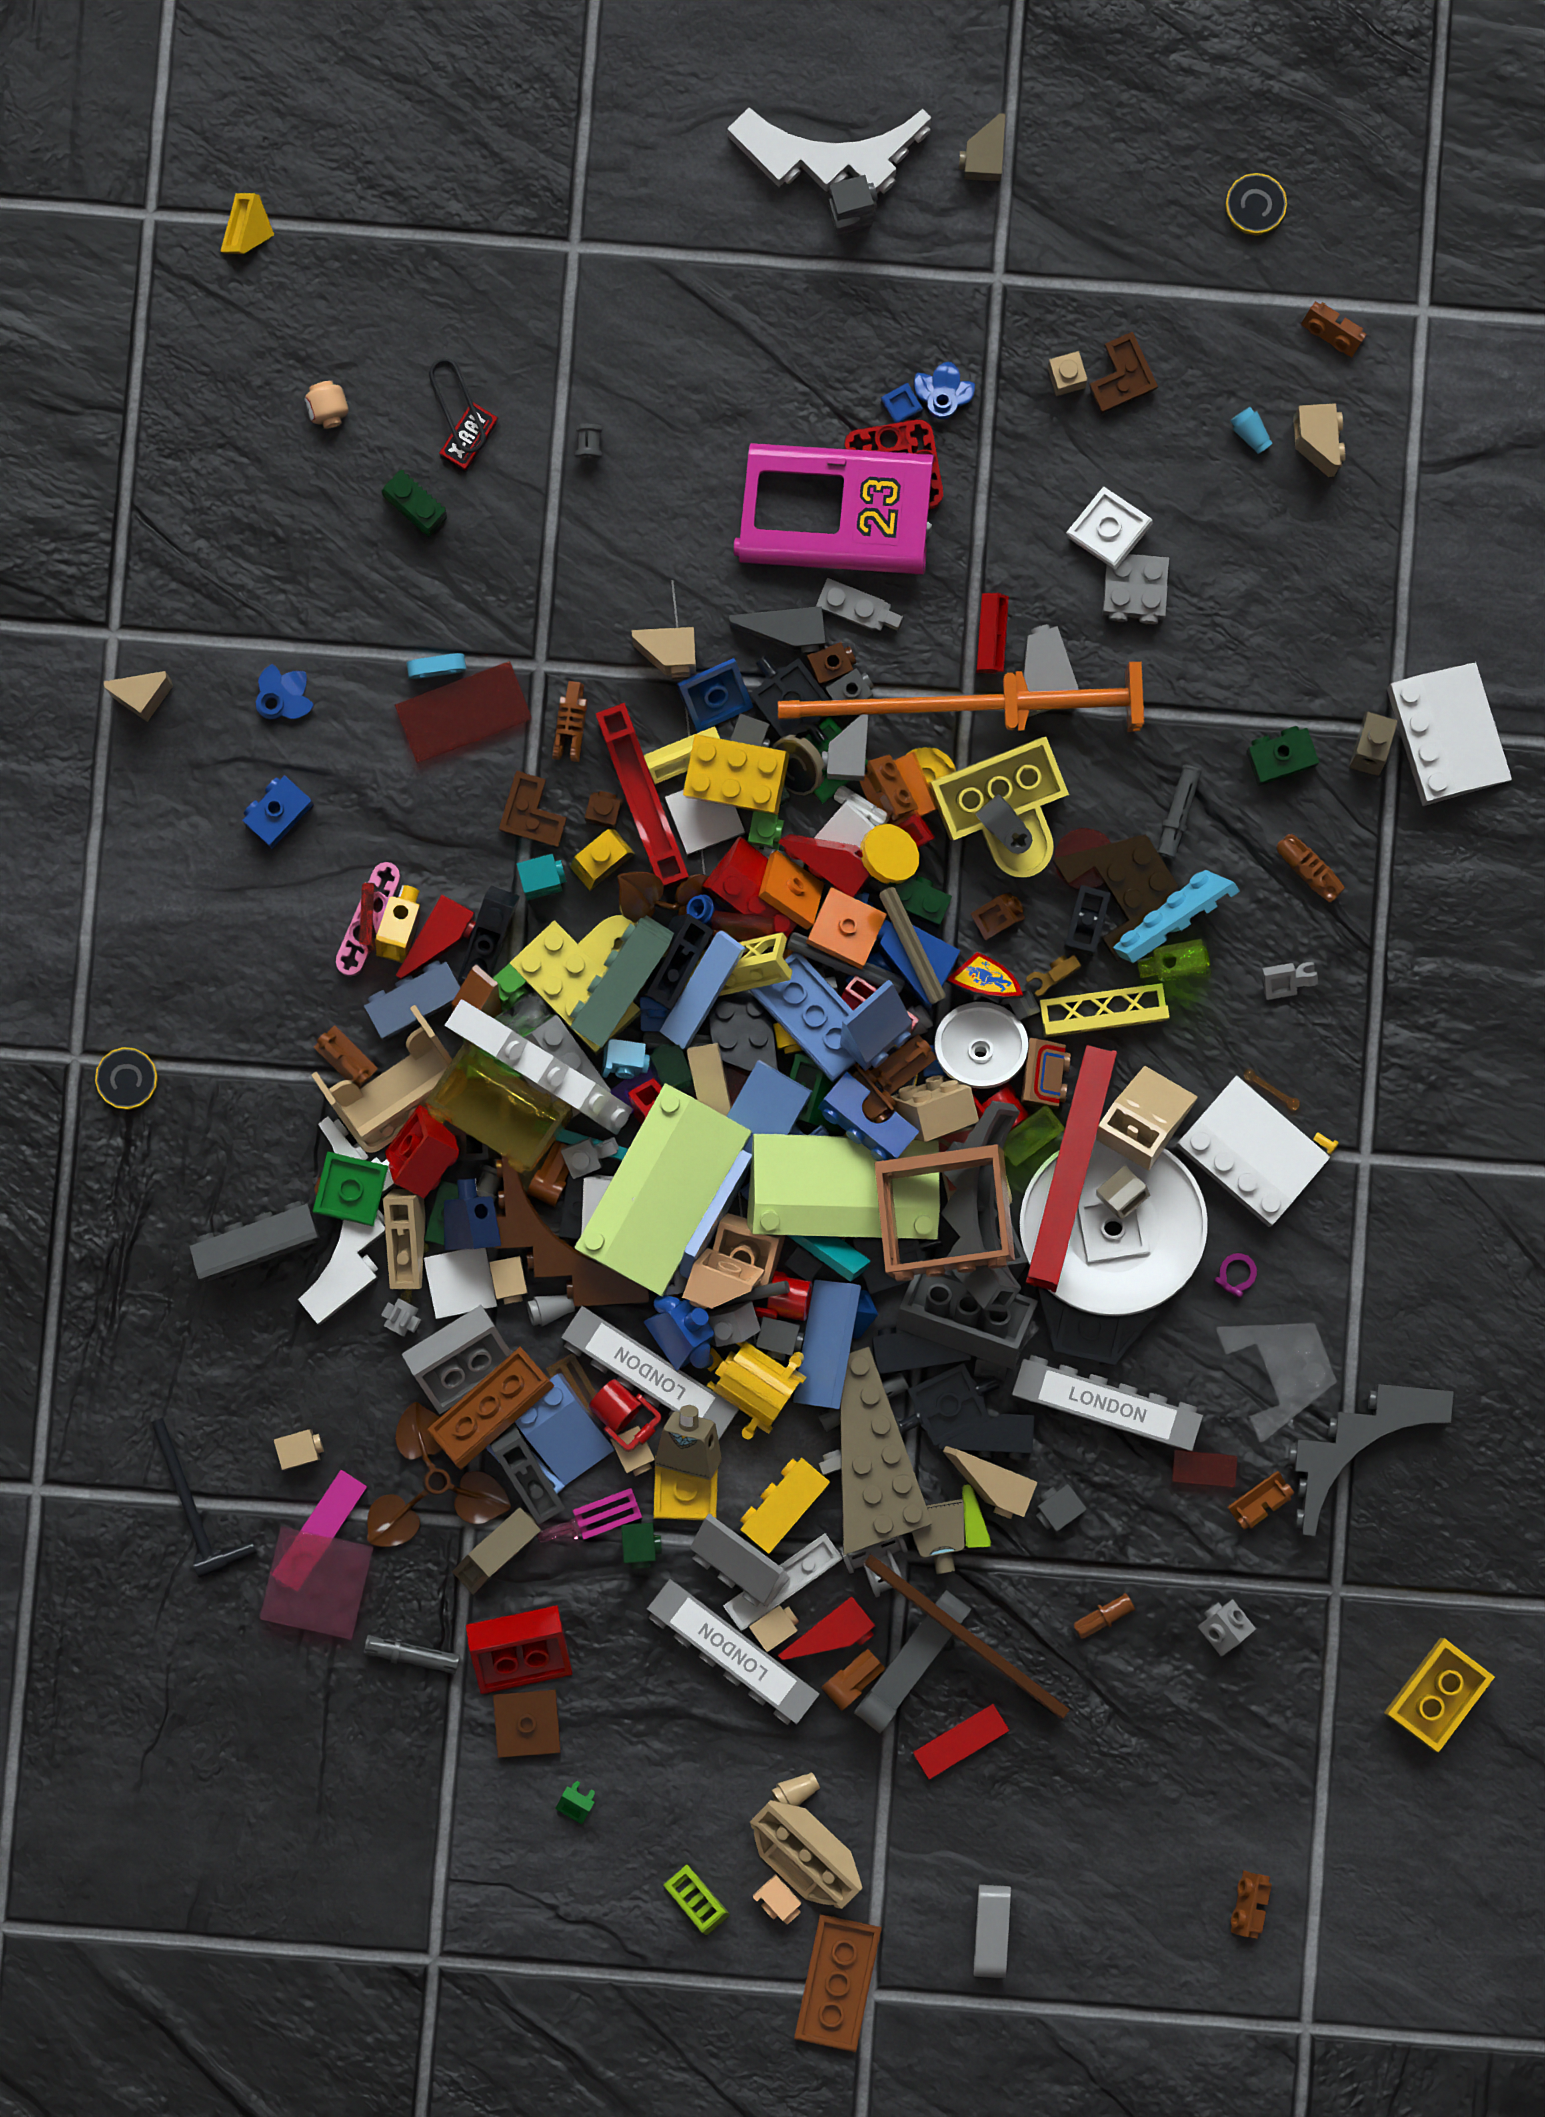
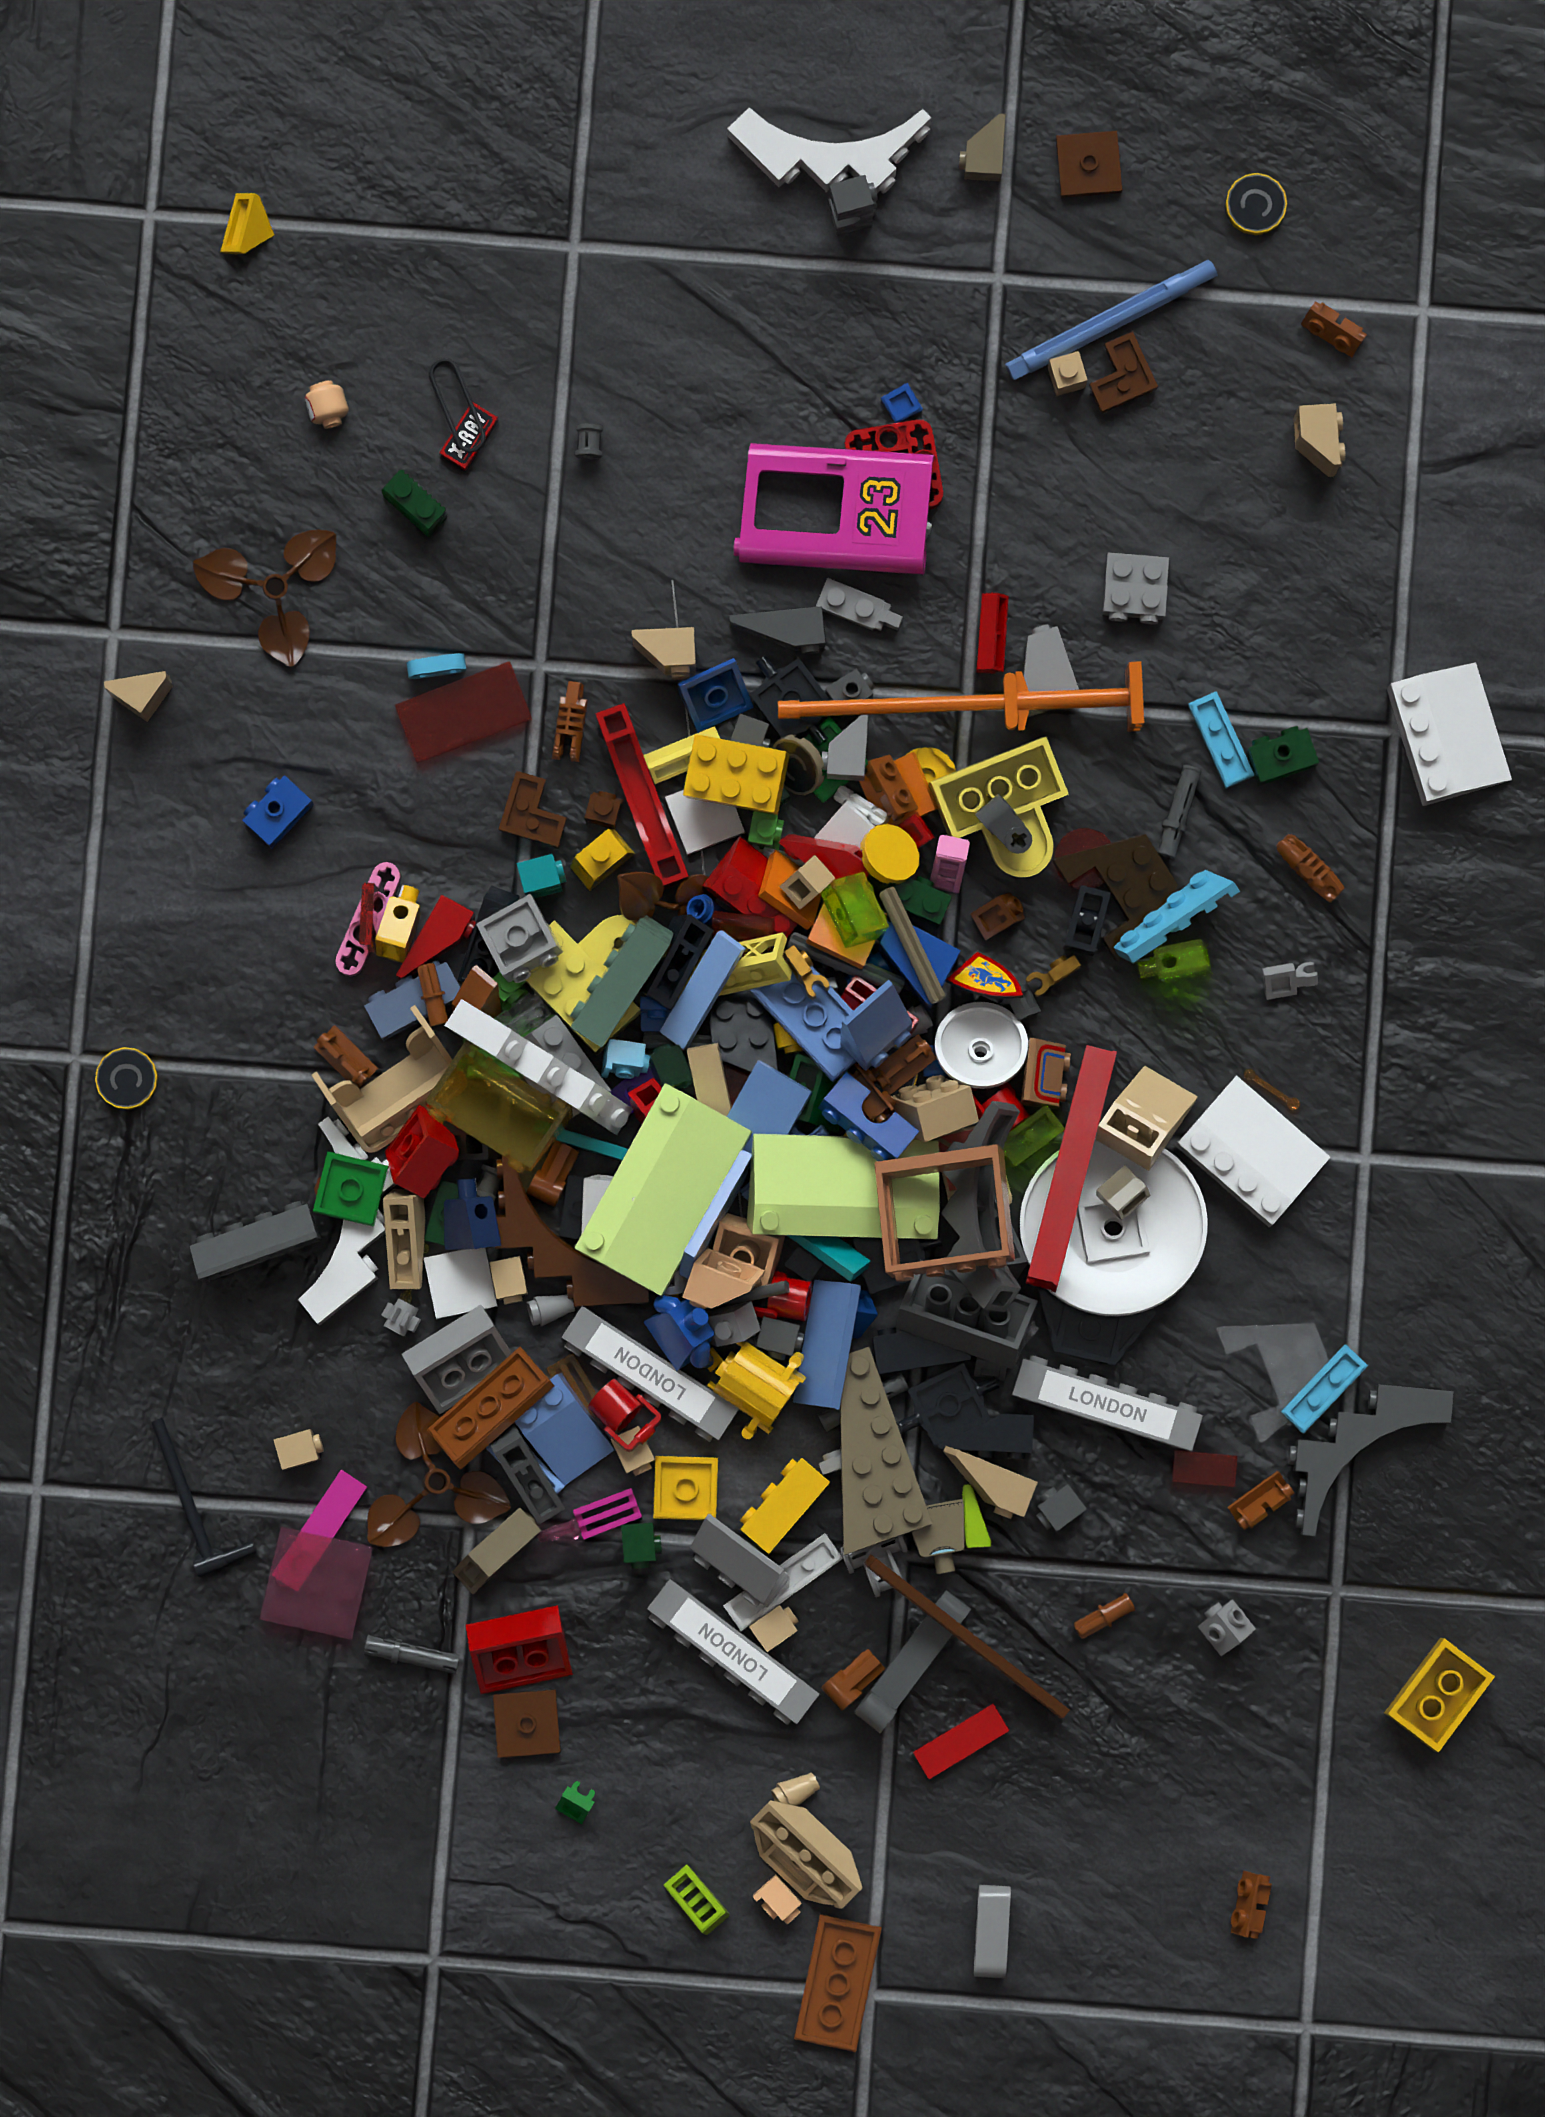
(286, 691): blue plate -> none
(288, 633): none -> reddish brown plant
(432, 994): none -> dark orange axle
(520, 939): none -> light grey plate
(585, 1156): light grey plate -> none
(689, 1444): dark tan torso -> none
(801, 968): none -> pearl gold plate
(807, 882): none -> tan brick
(823, 672): reddish brown brick -> none
(837, 1630): red slope -> none
(854, 909): none -> clear neon green brick
(945, 386): plate -> none
(949, 862): none -> bright pink slope
(1089, 164): none -> reddish brown plate
(1104, 1021): light yellow fence -> none
(1109, 528): white tile -> none
(1111, 319): none -> medium blue piece
(1221, 740): none -> medium azure tile
(1222, 1279): magenta piece -> none
(1251, 429): medium azure cone -> none
(1324, 1388): none -> medium azure tile
(1325, 1142): yellow piece -> none
(1373, 743): dark tan torso -> none

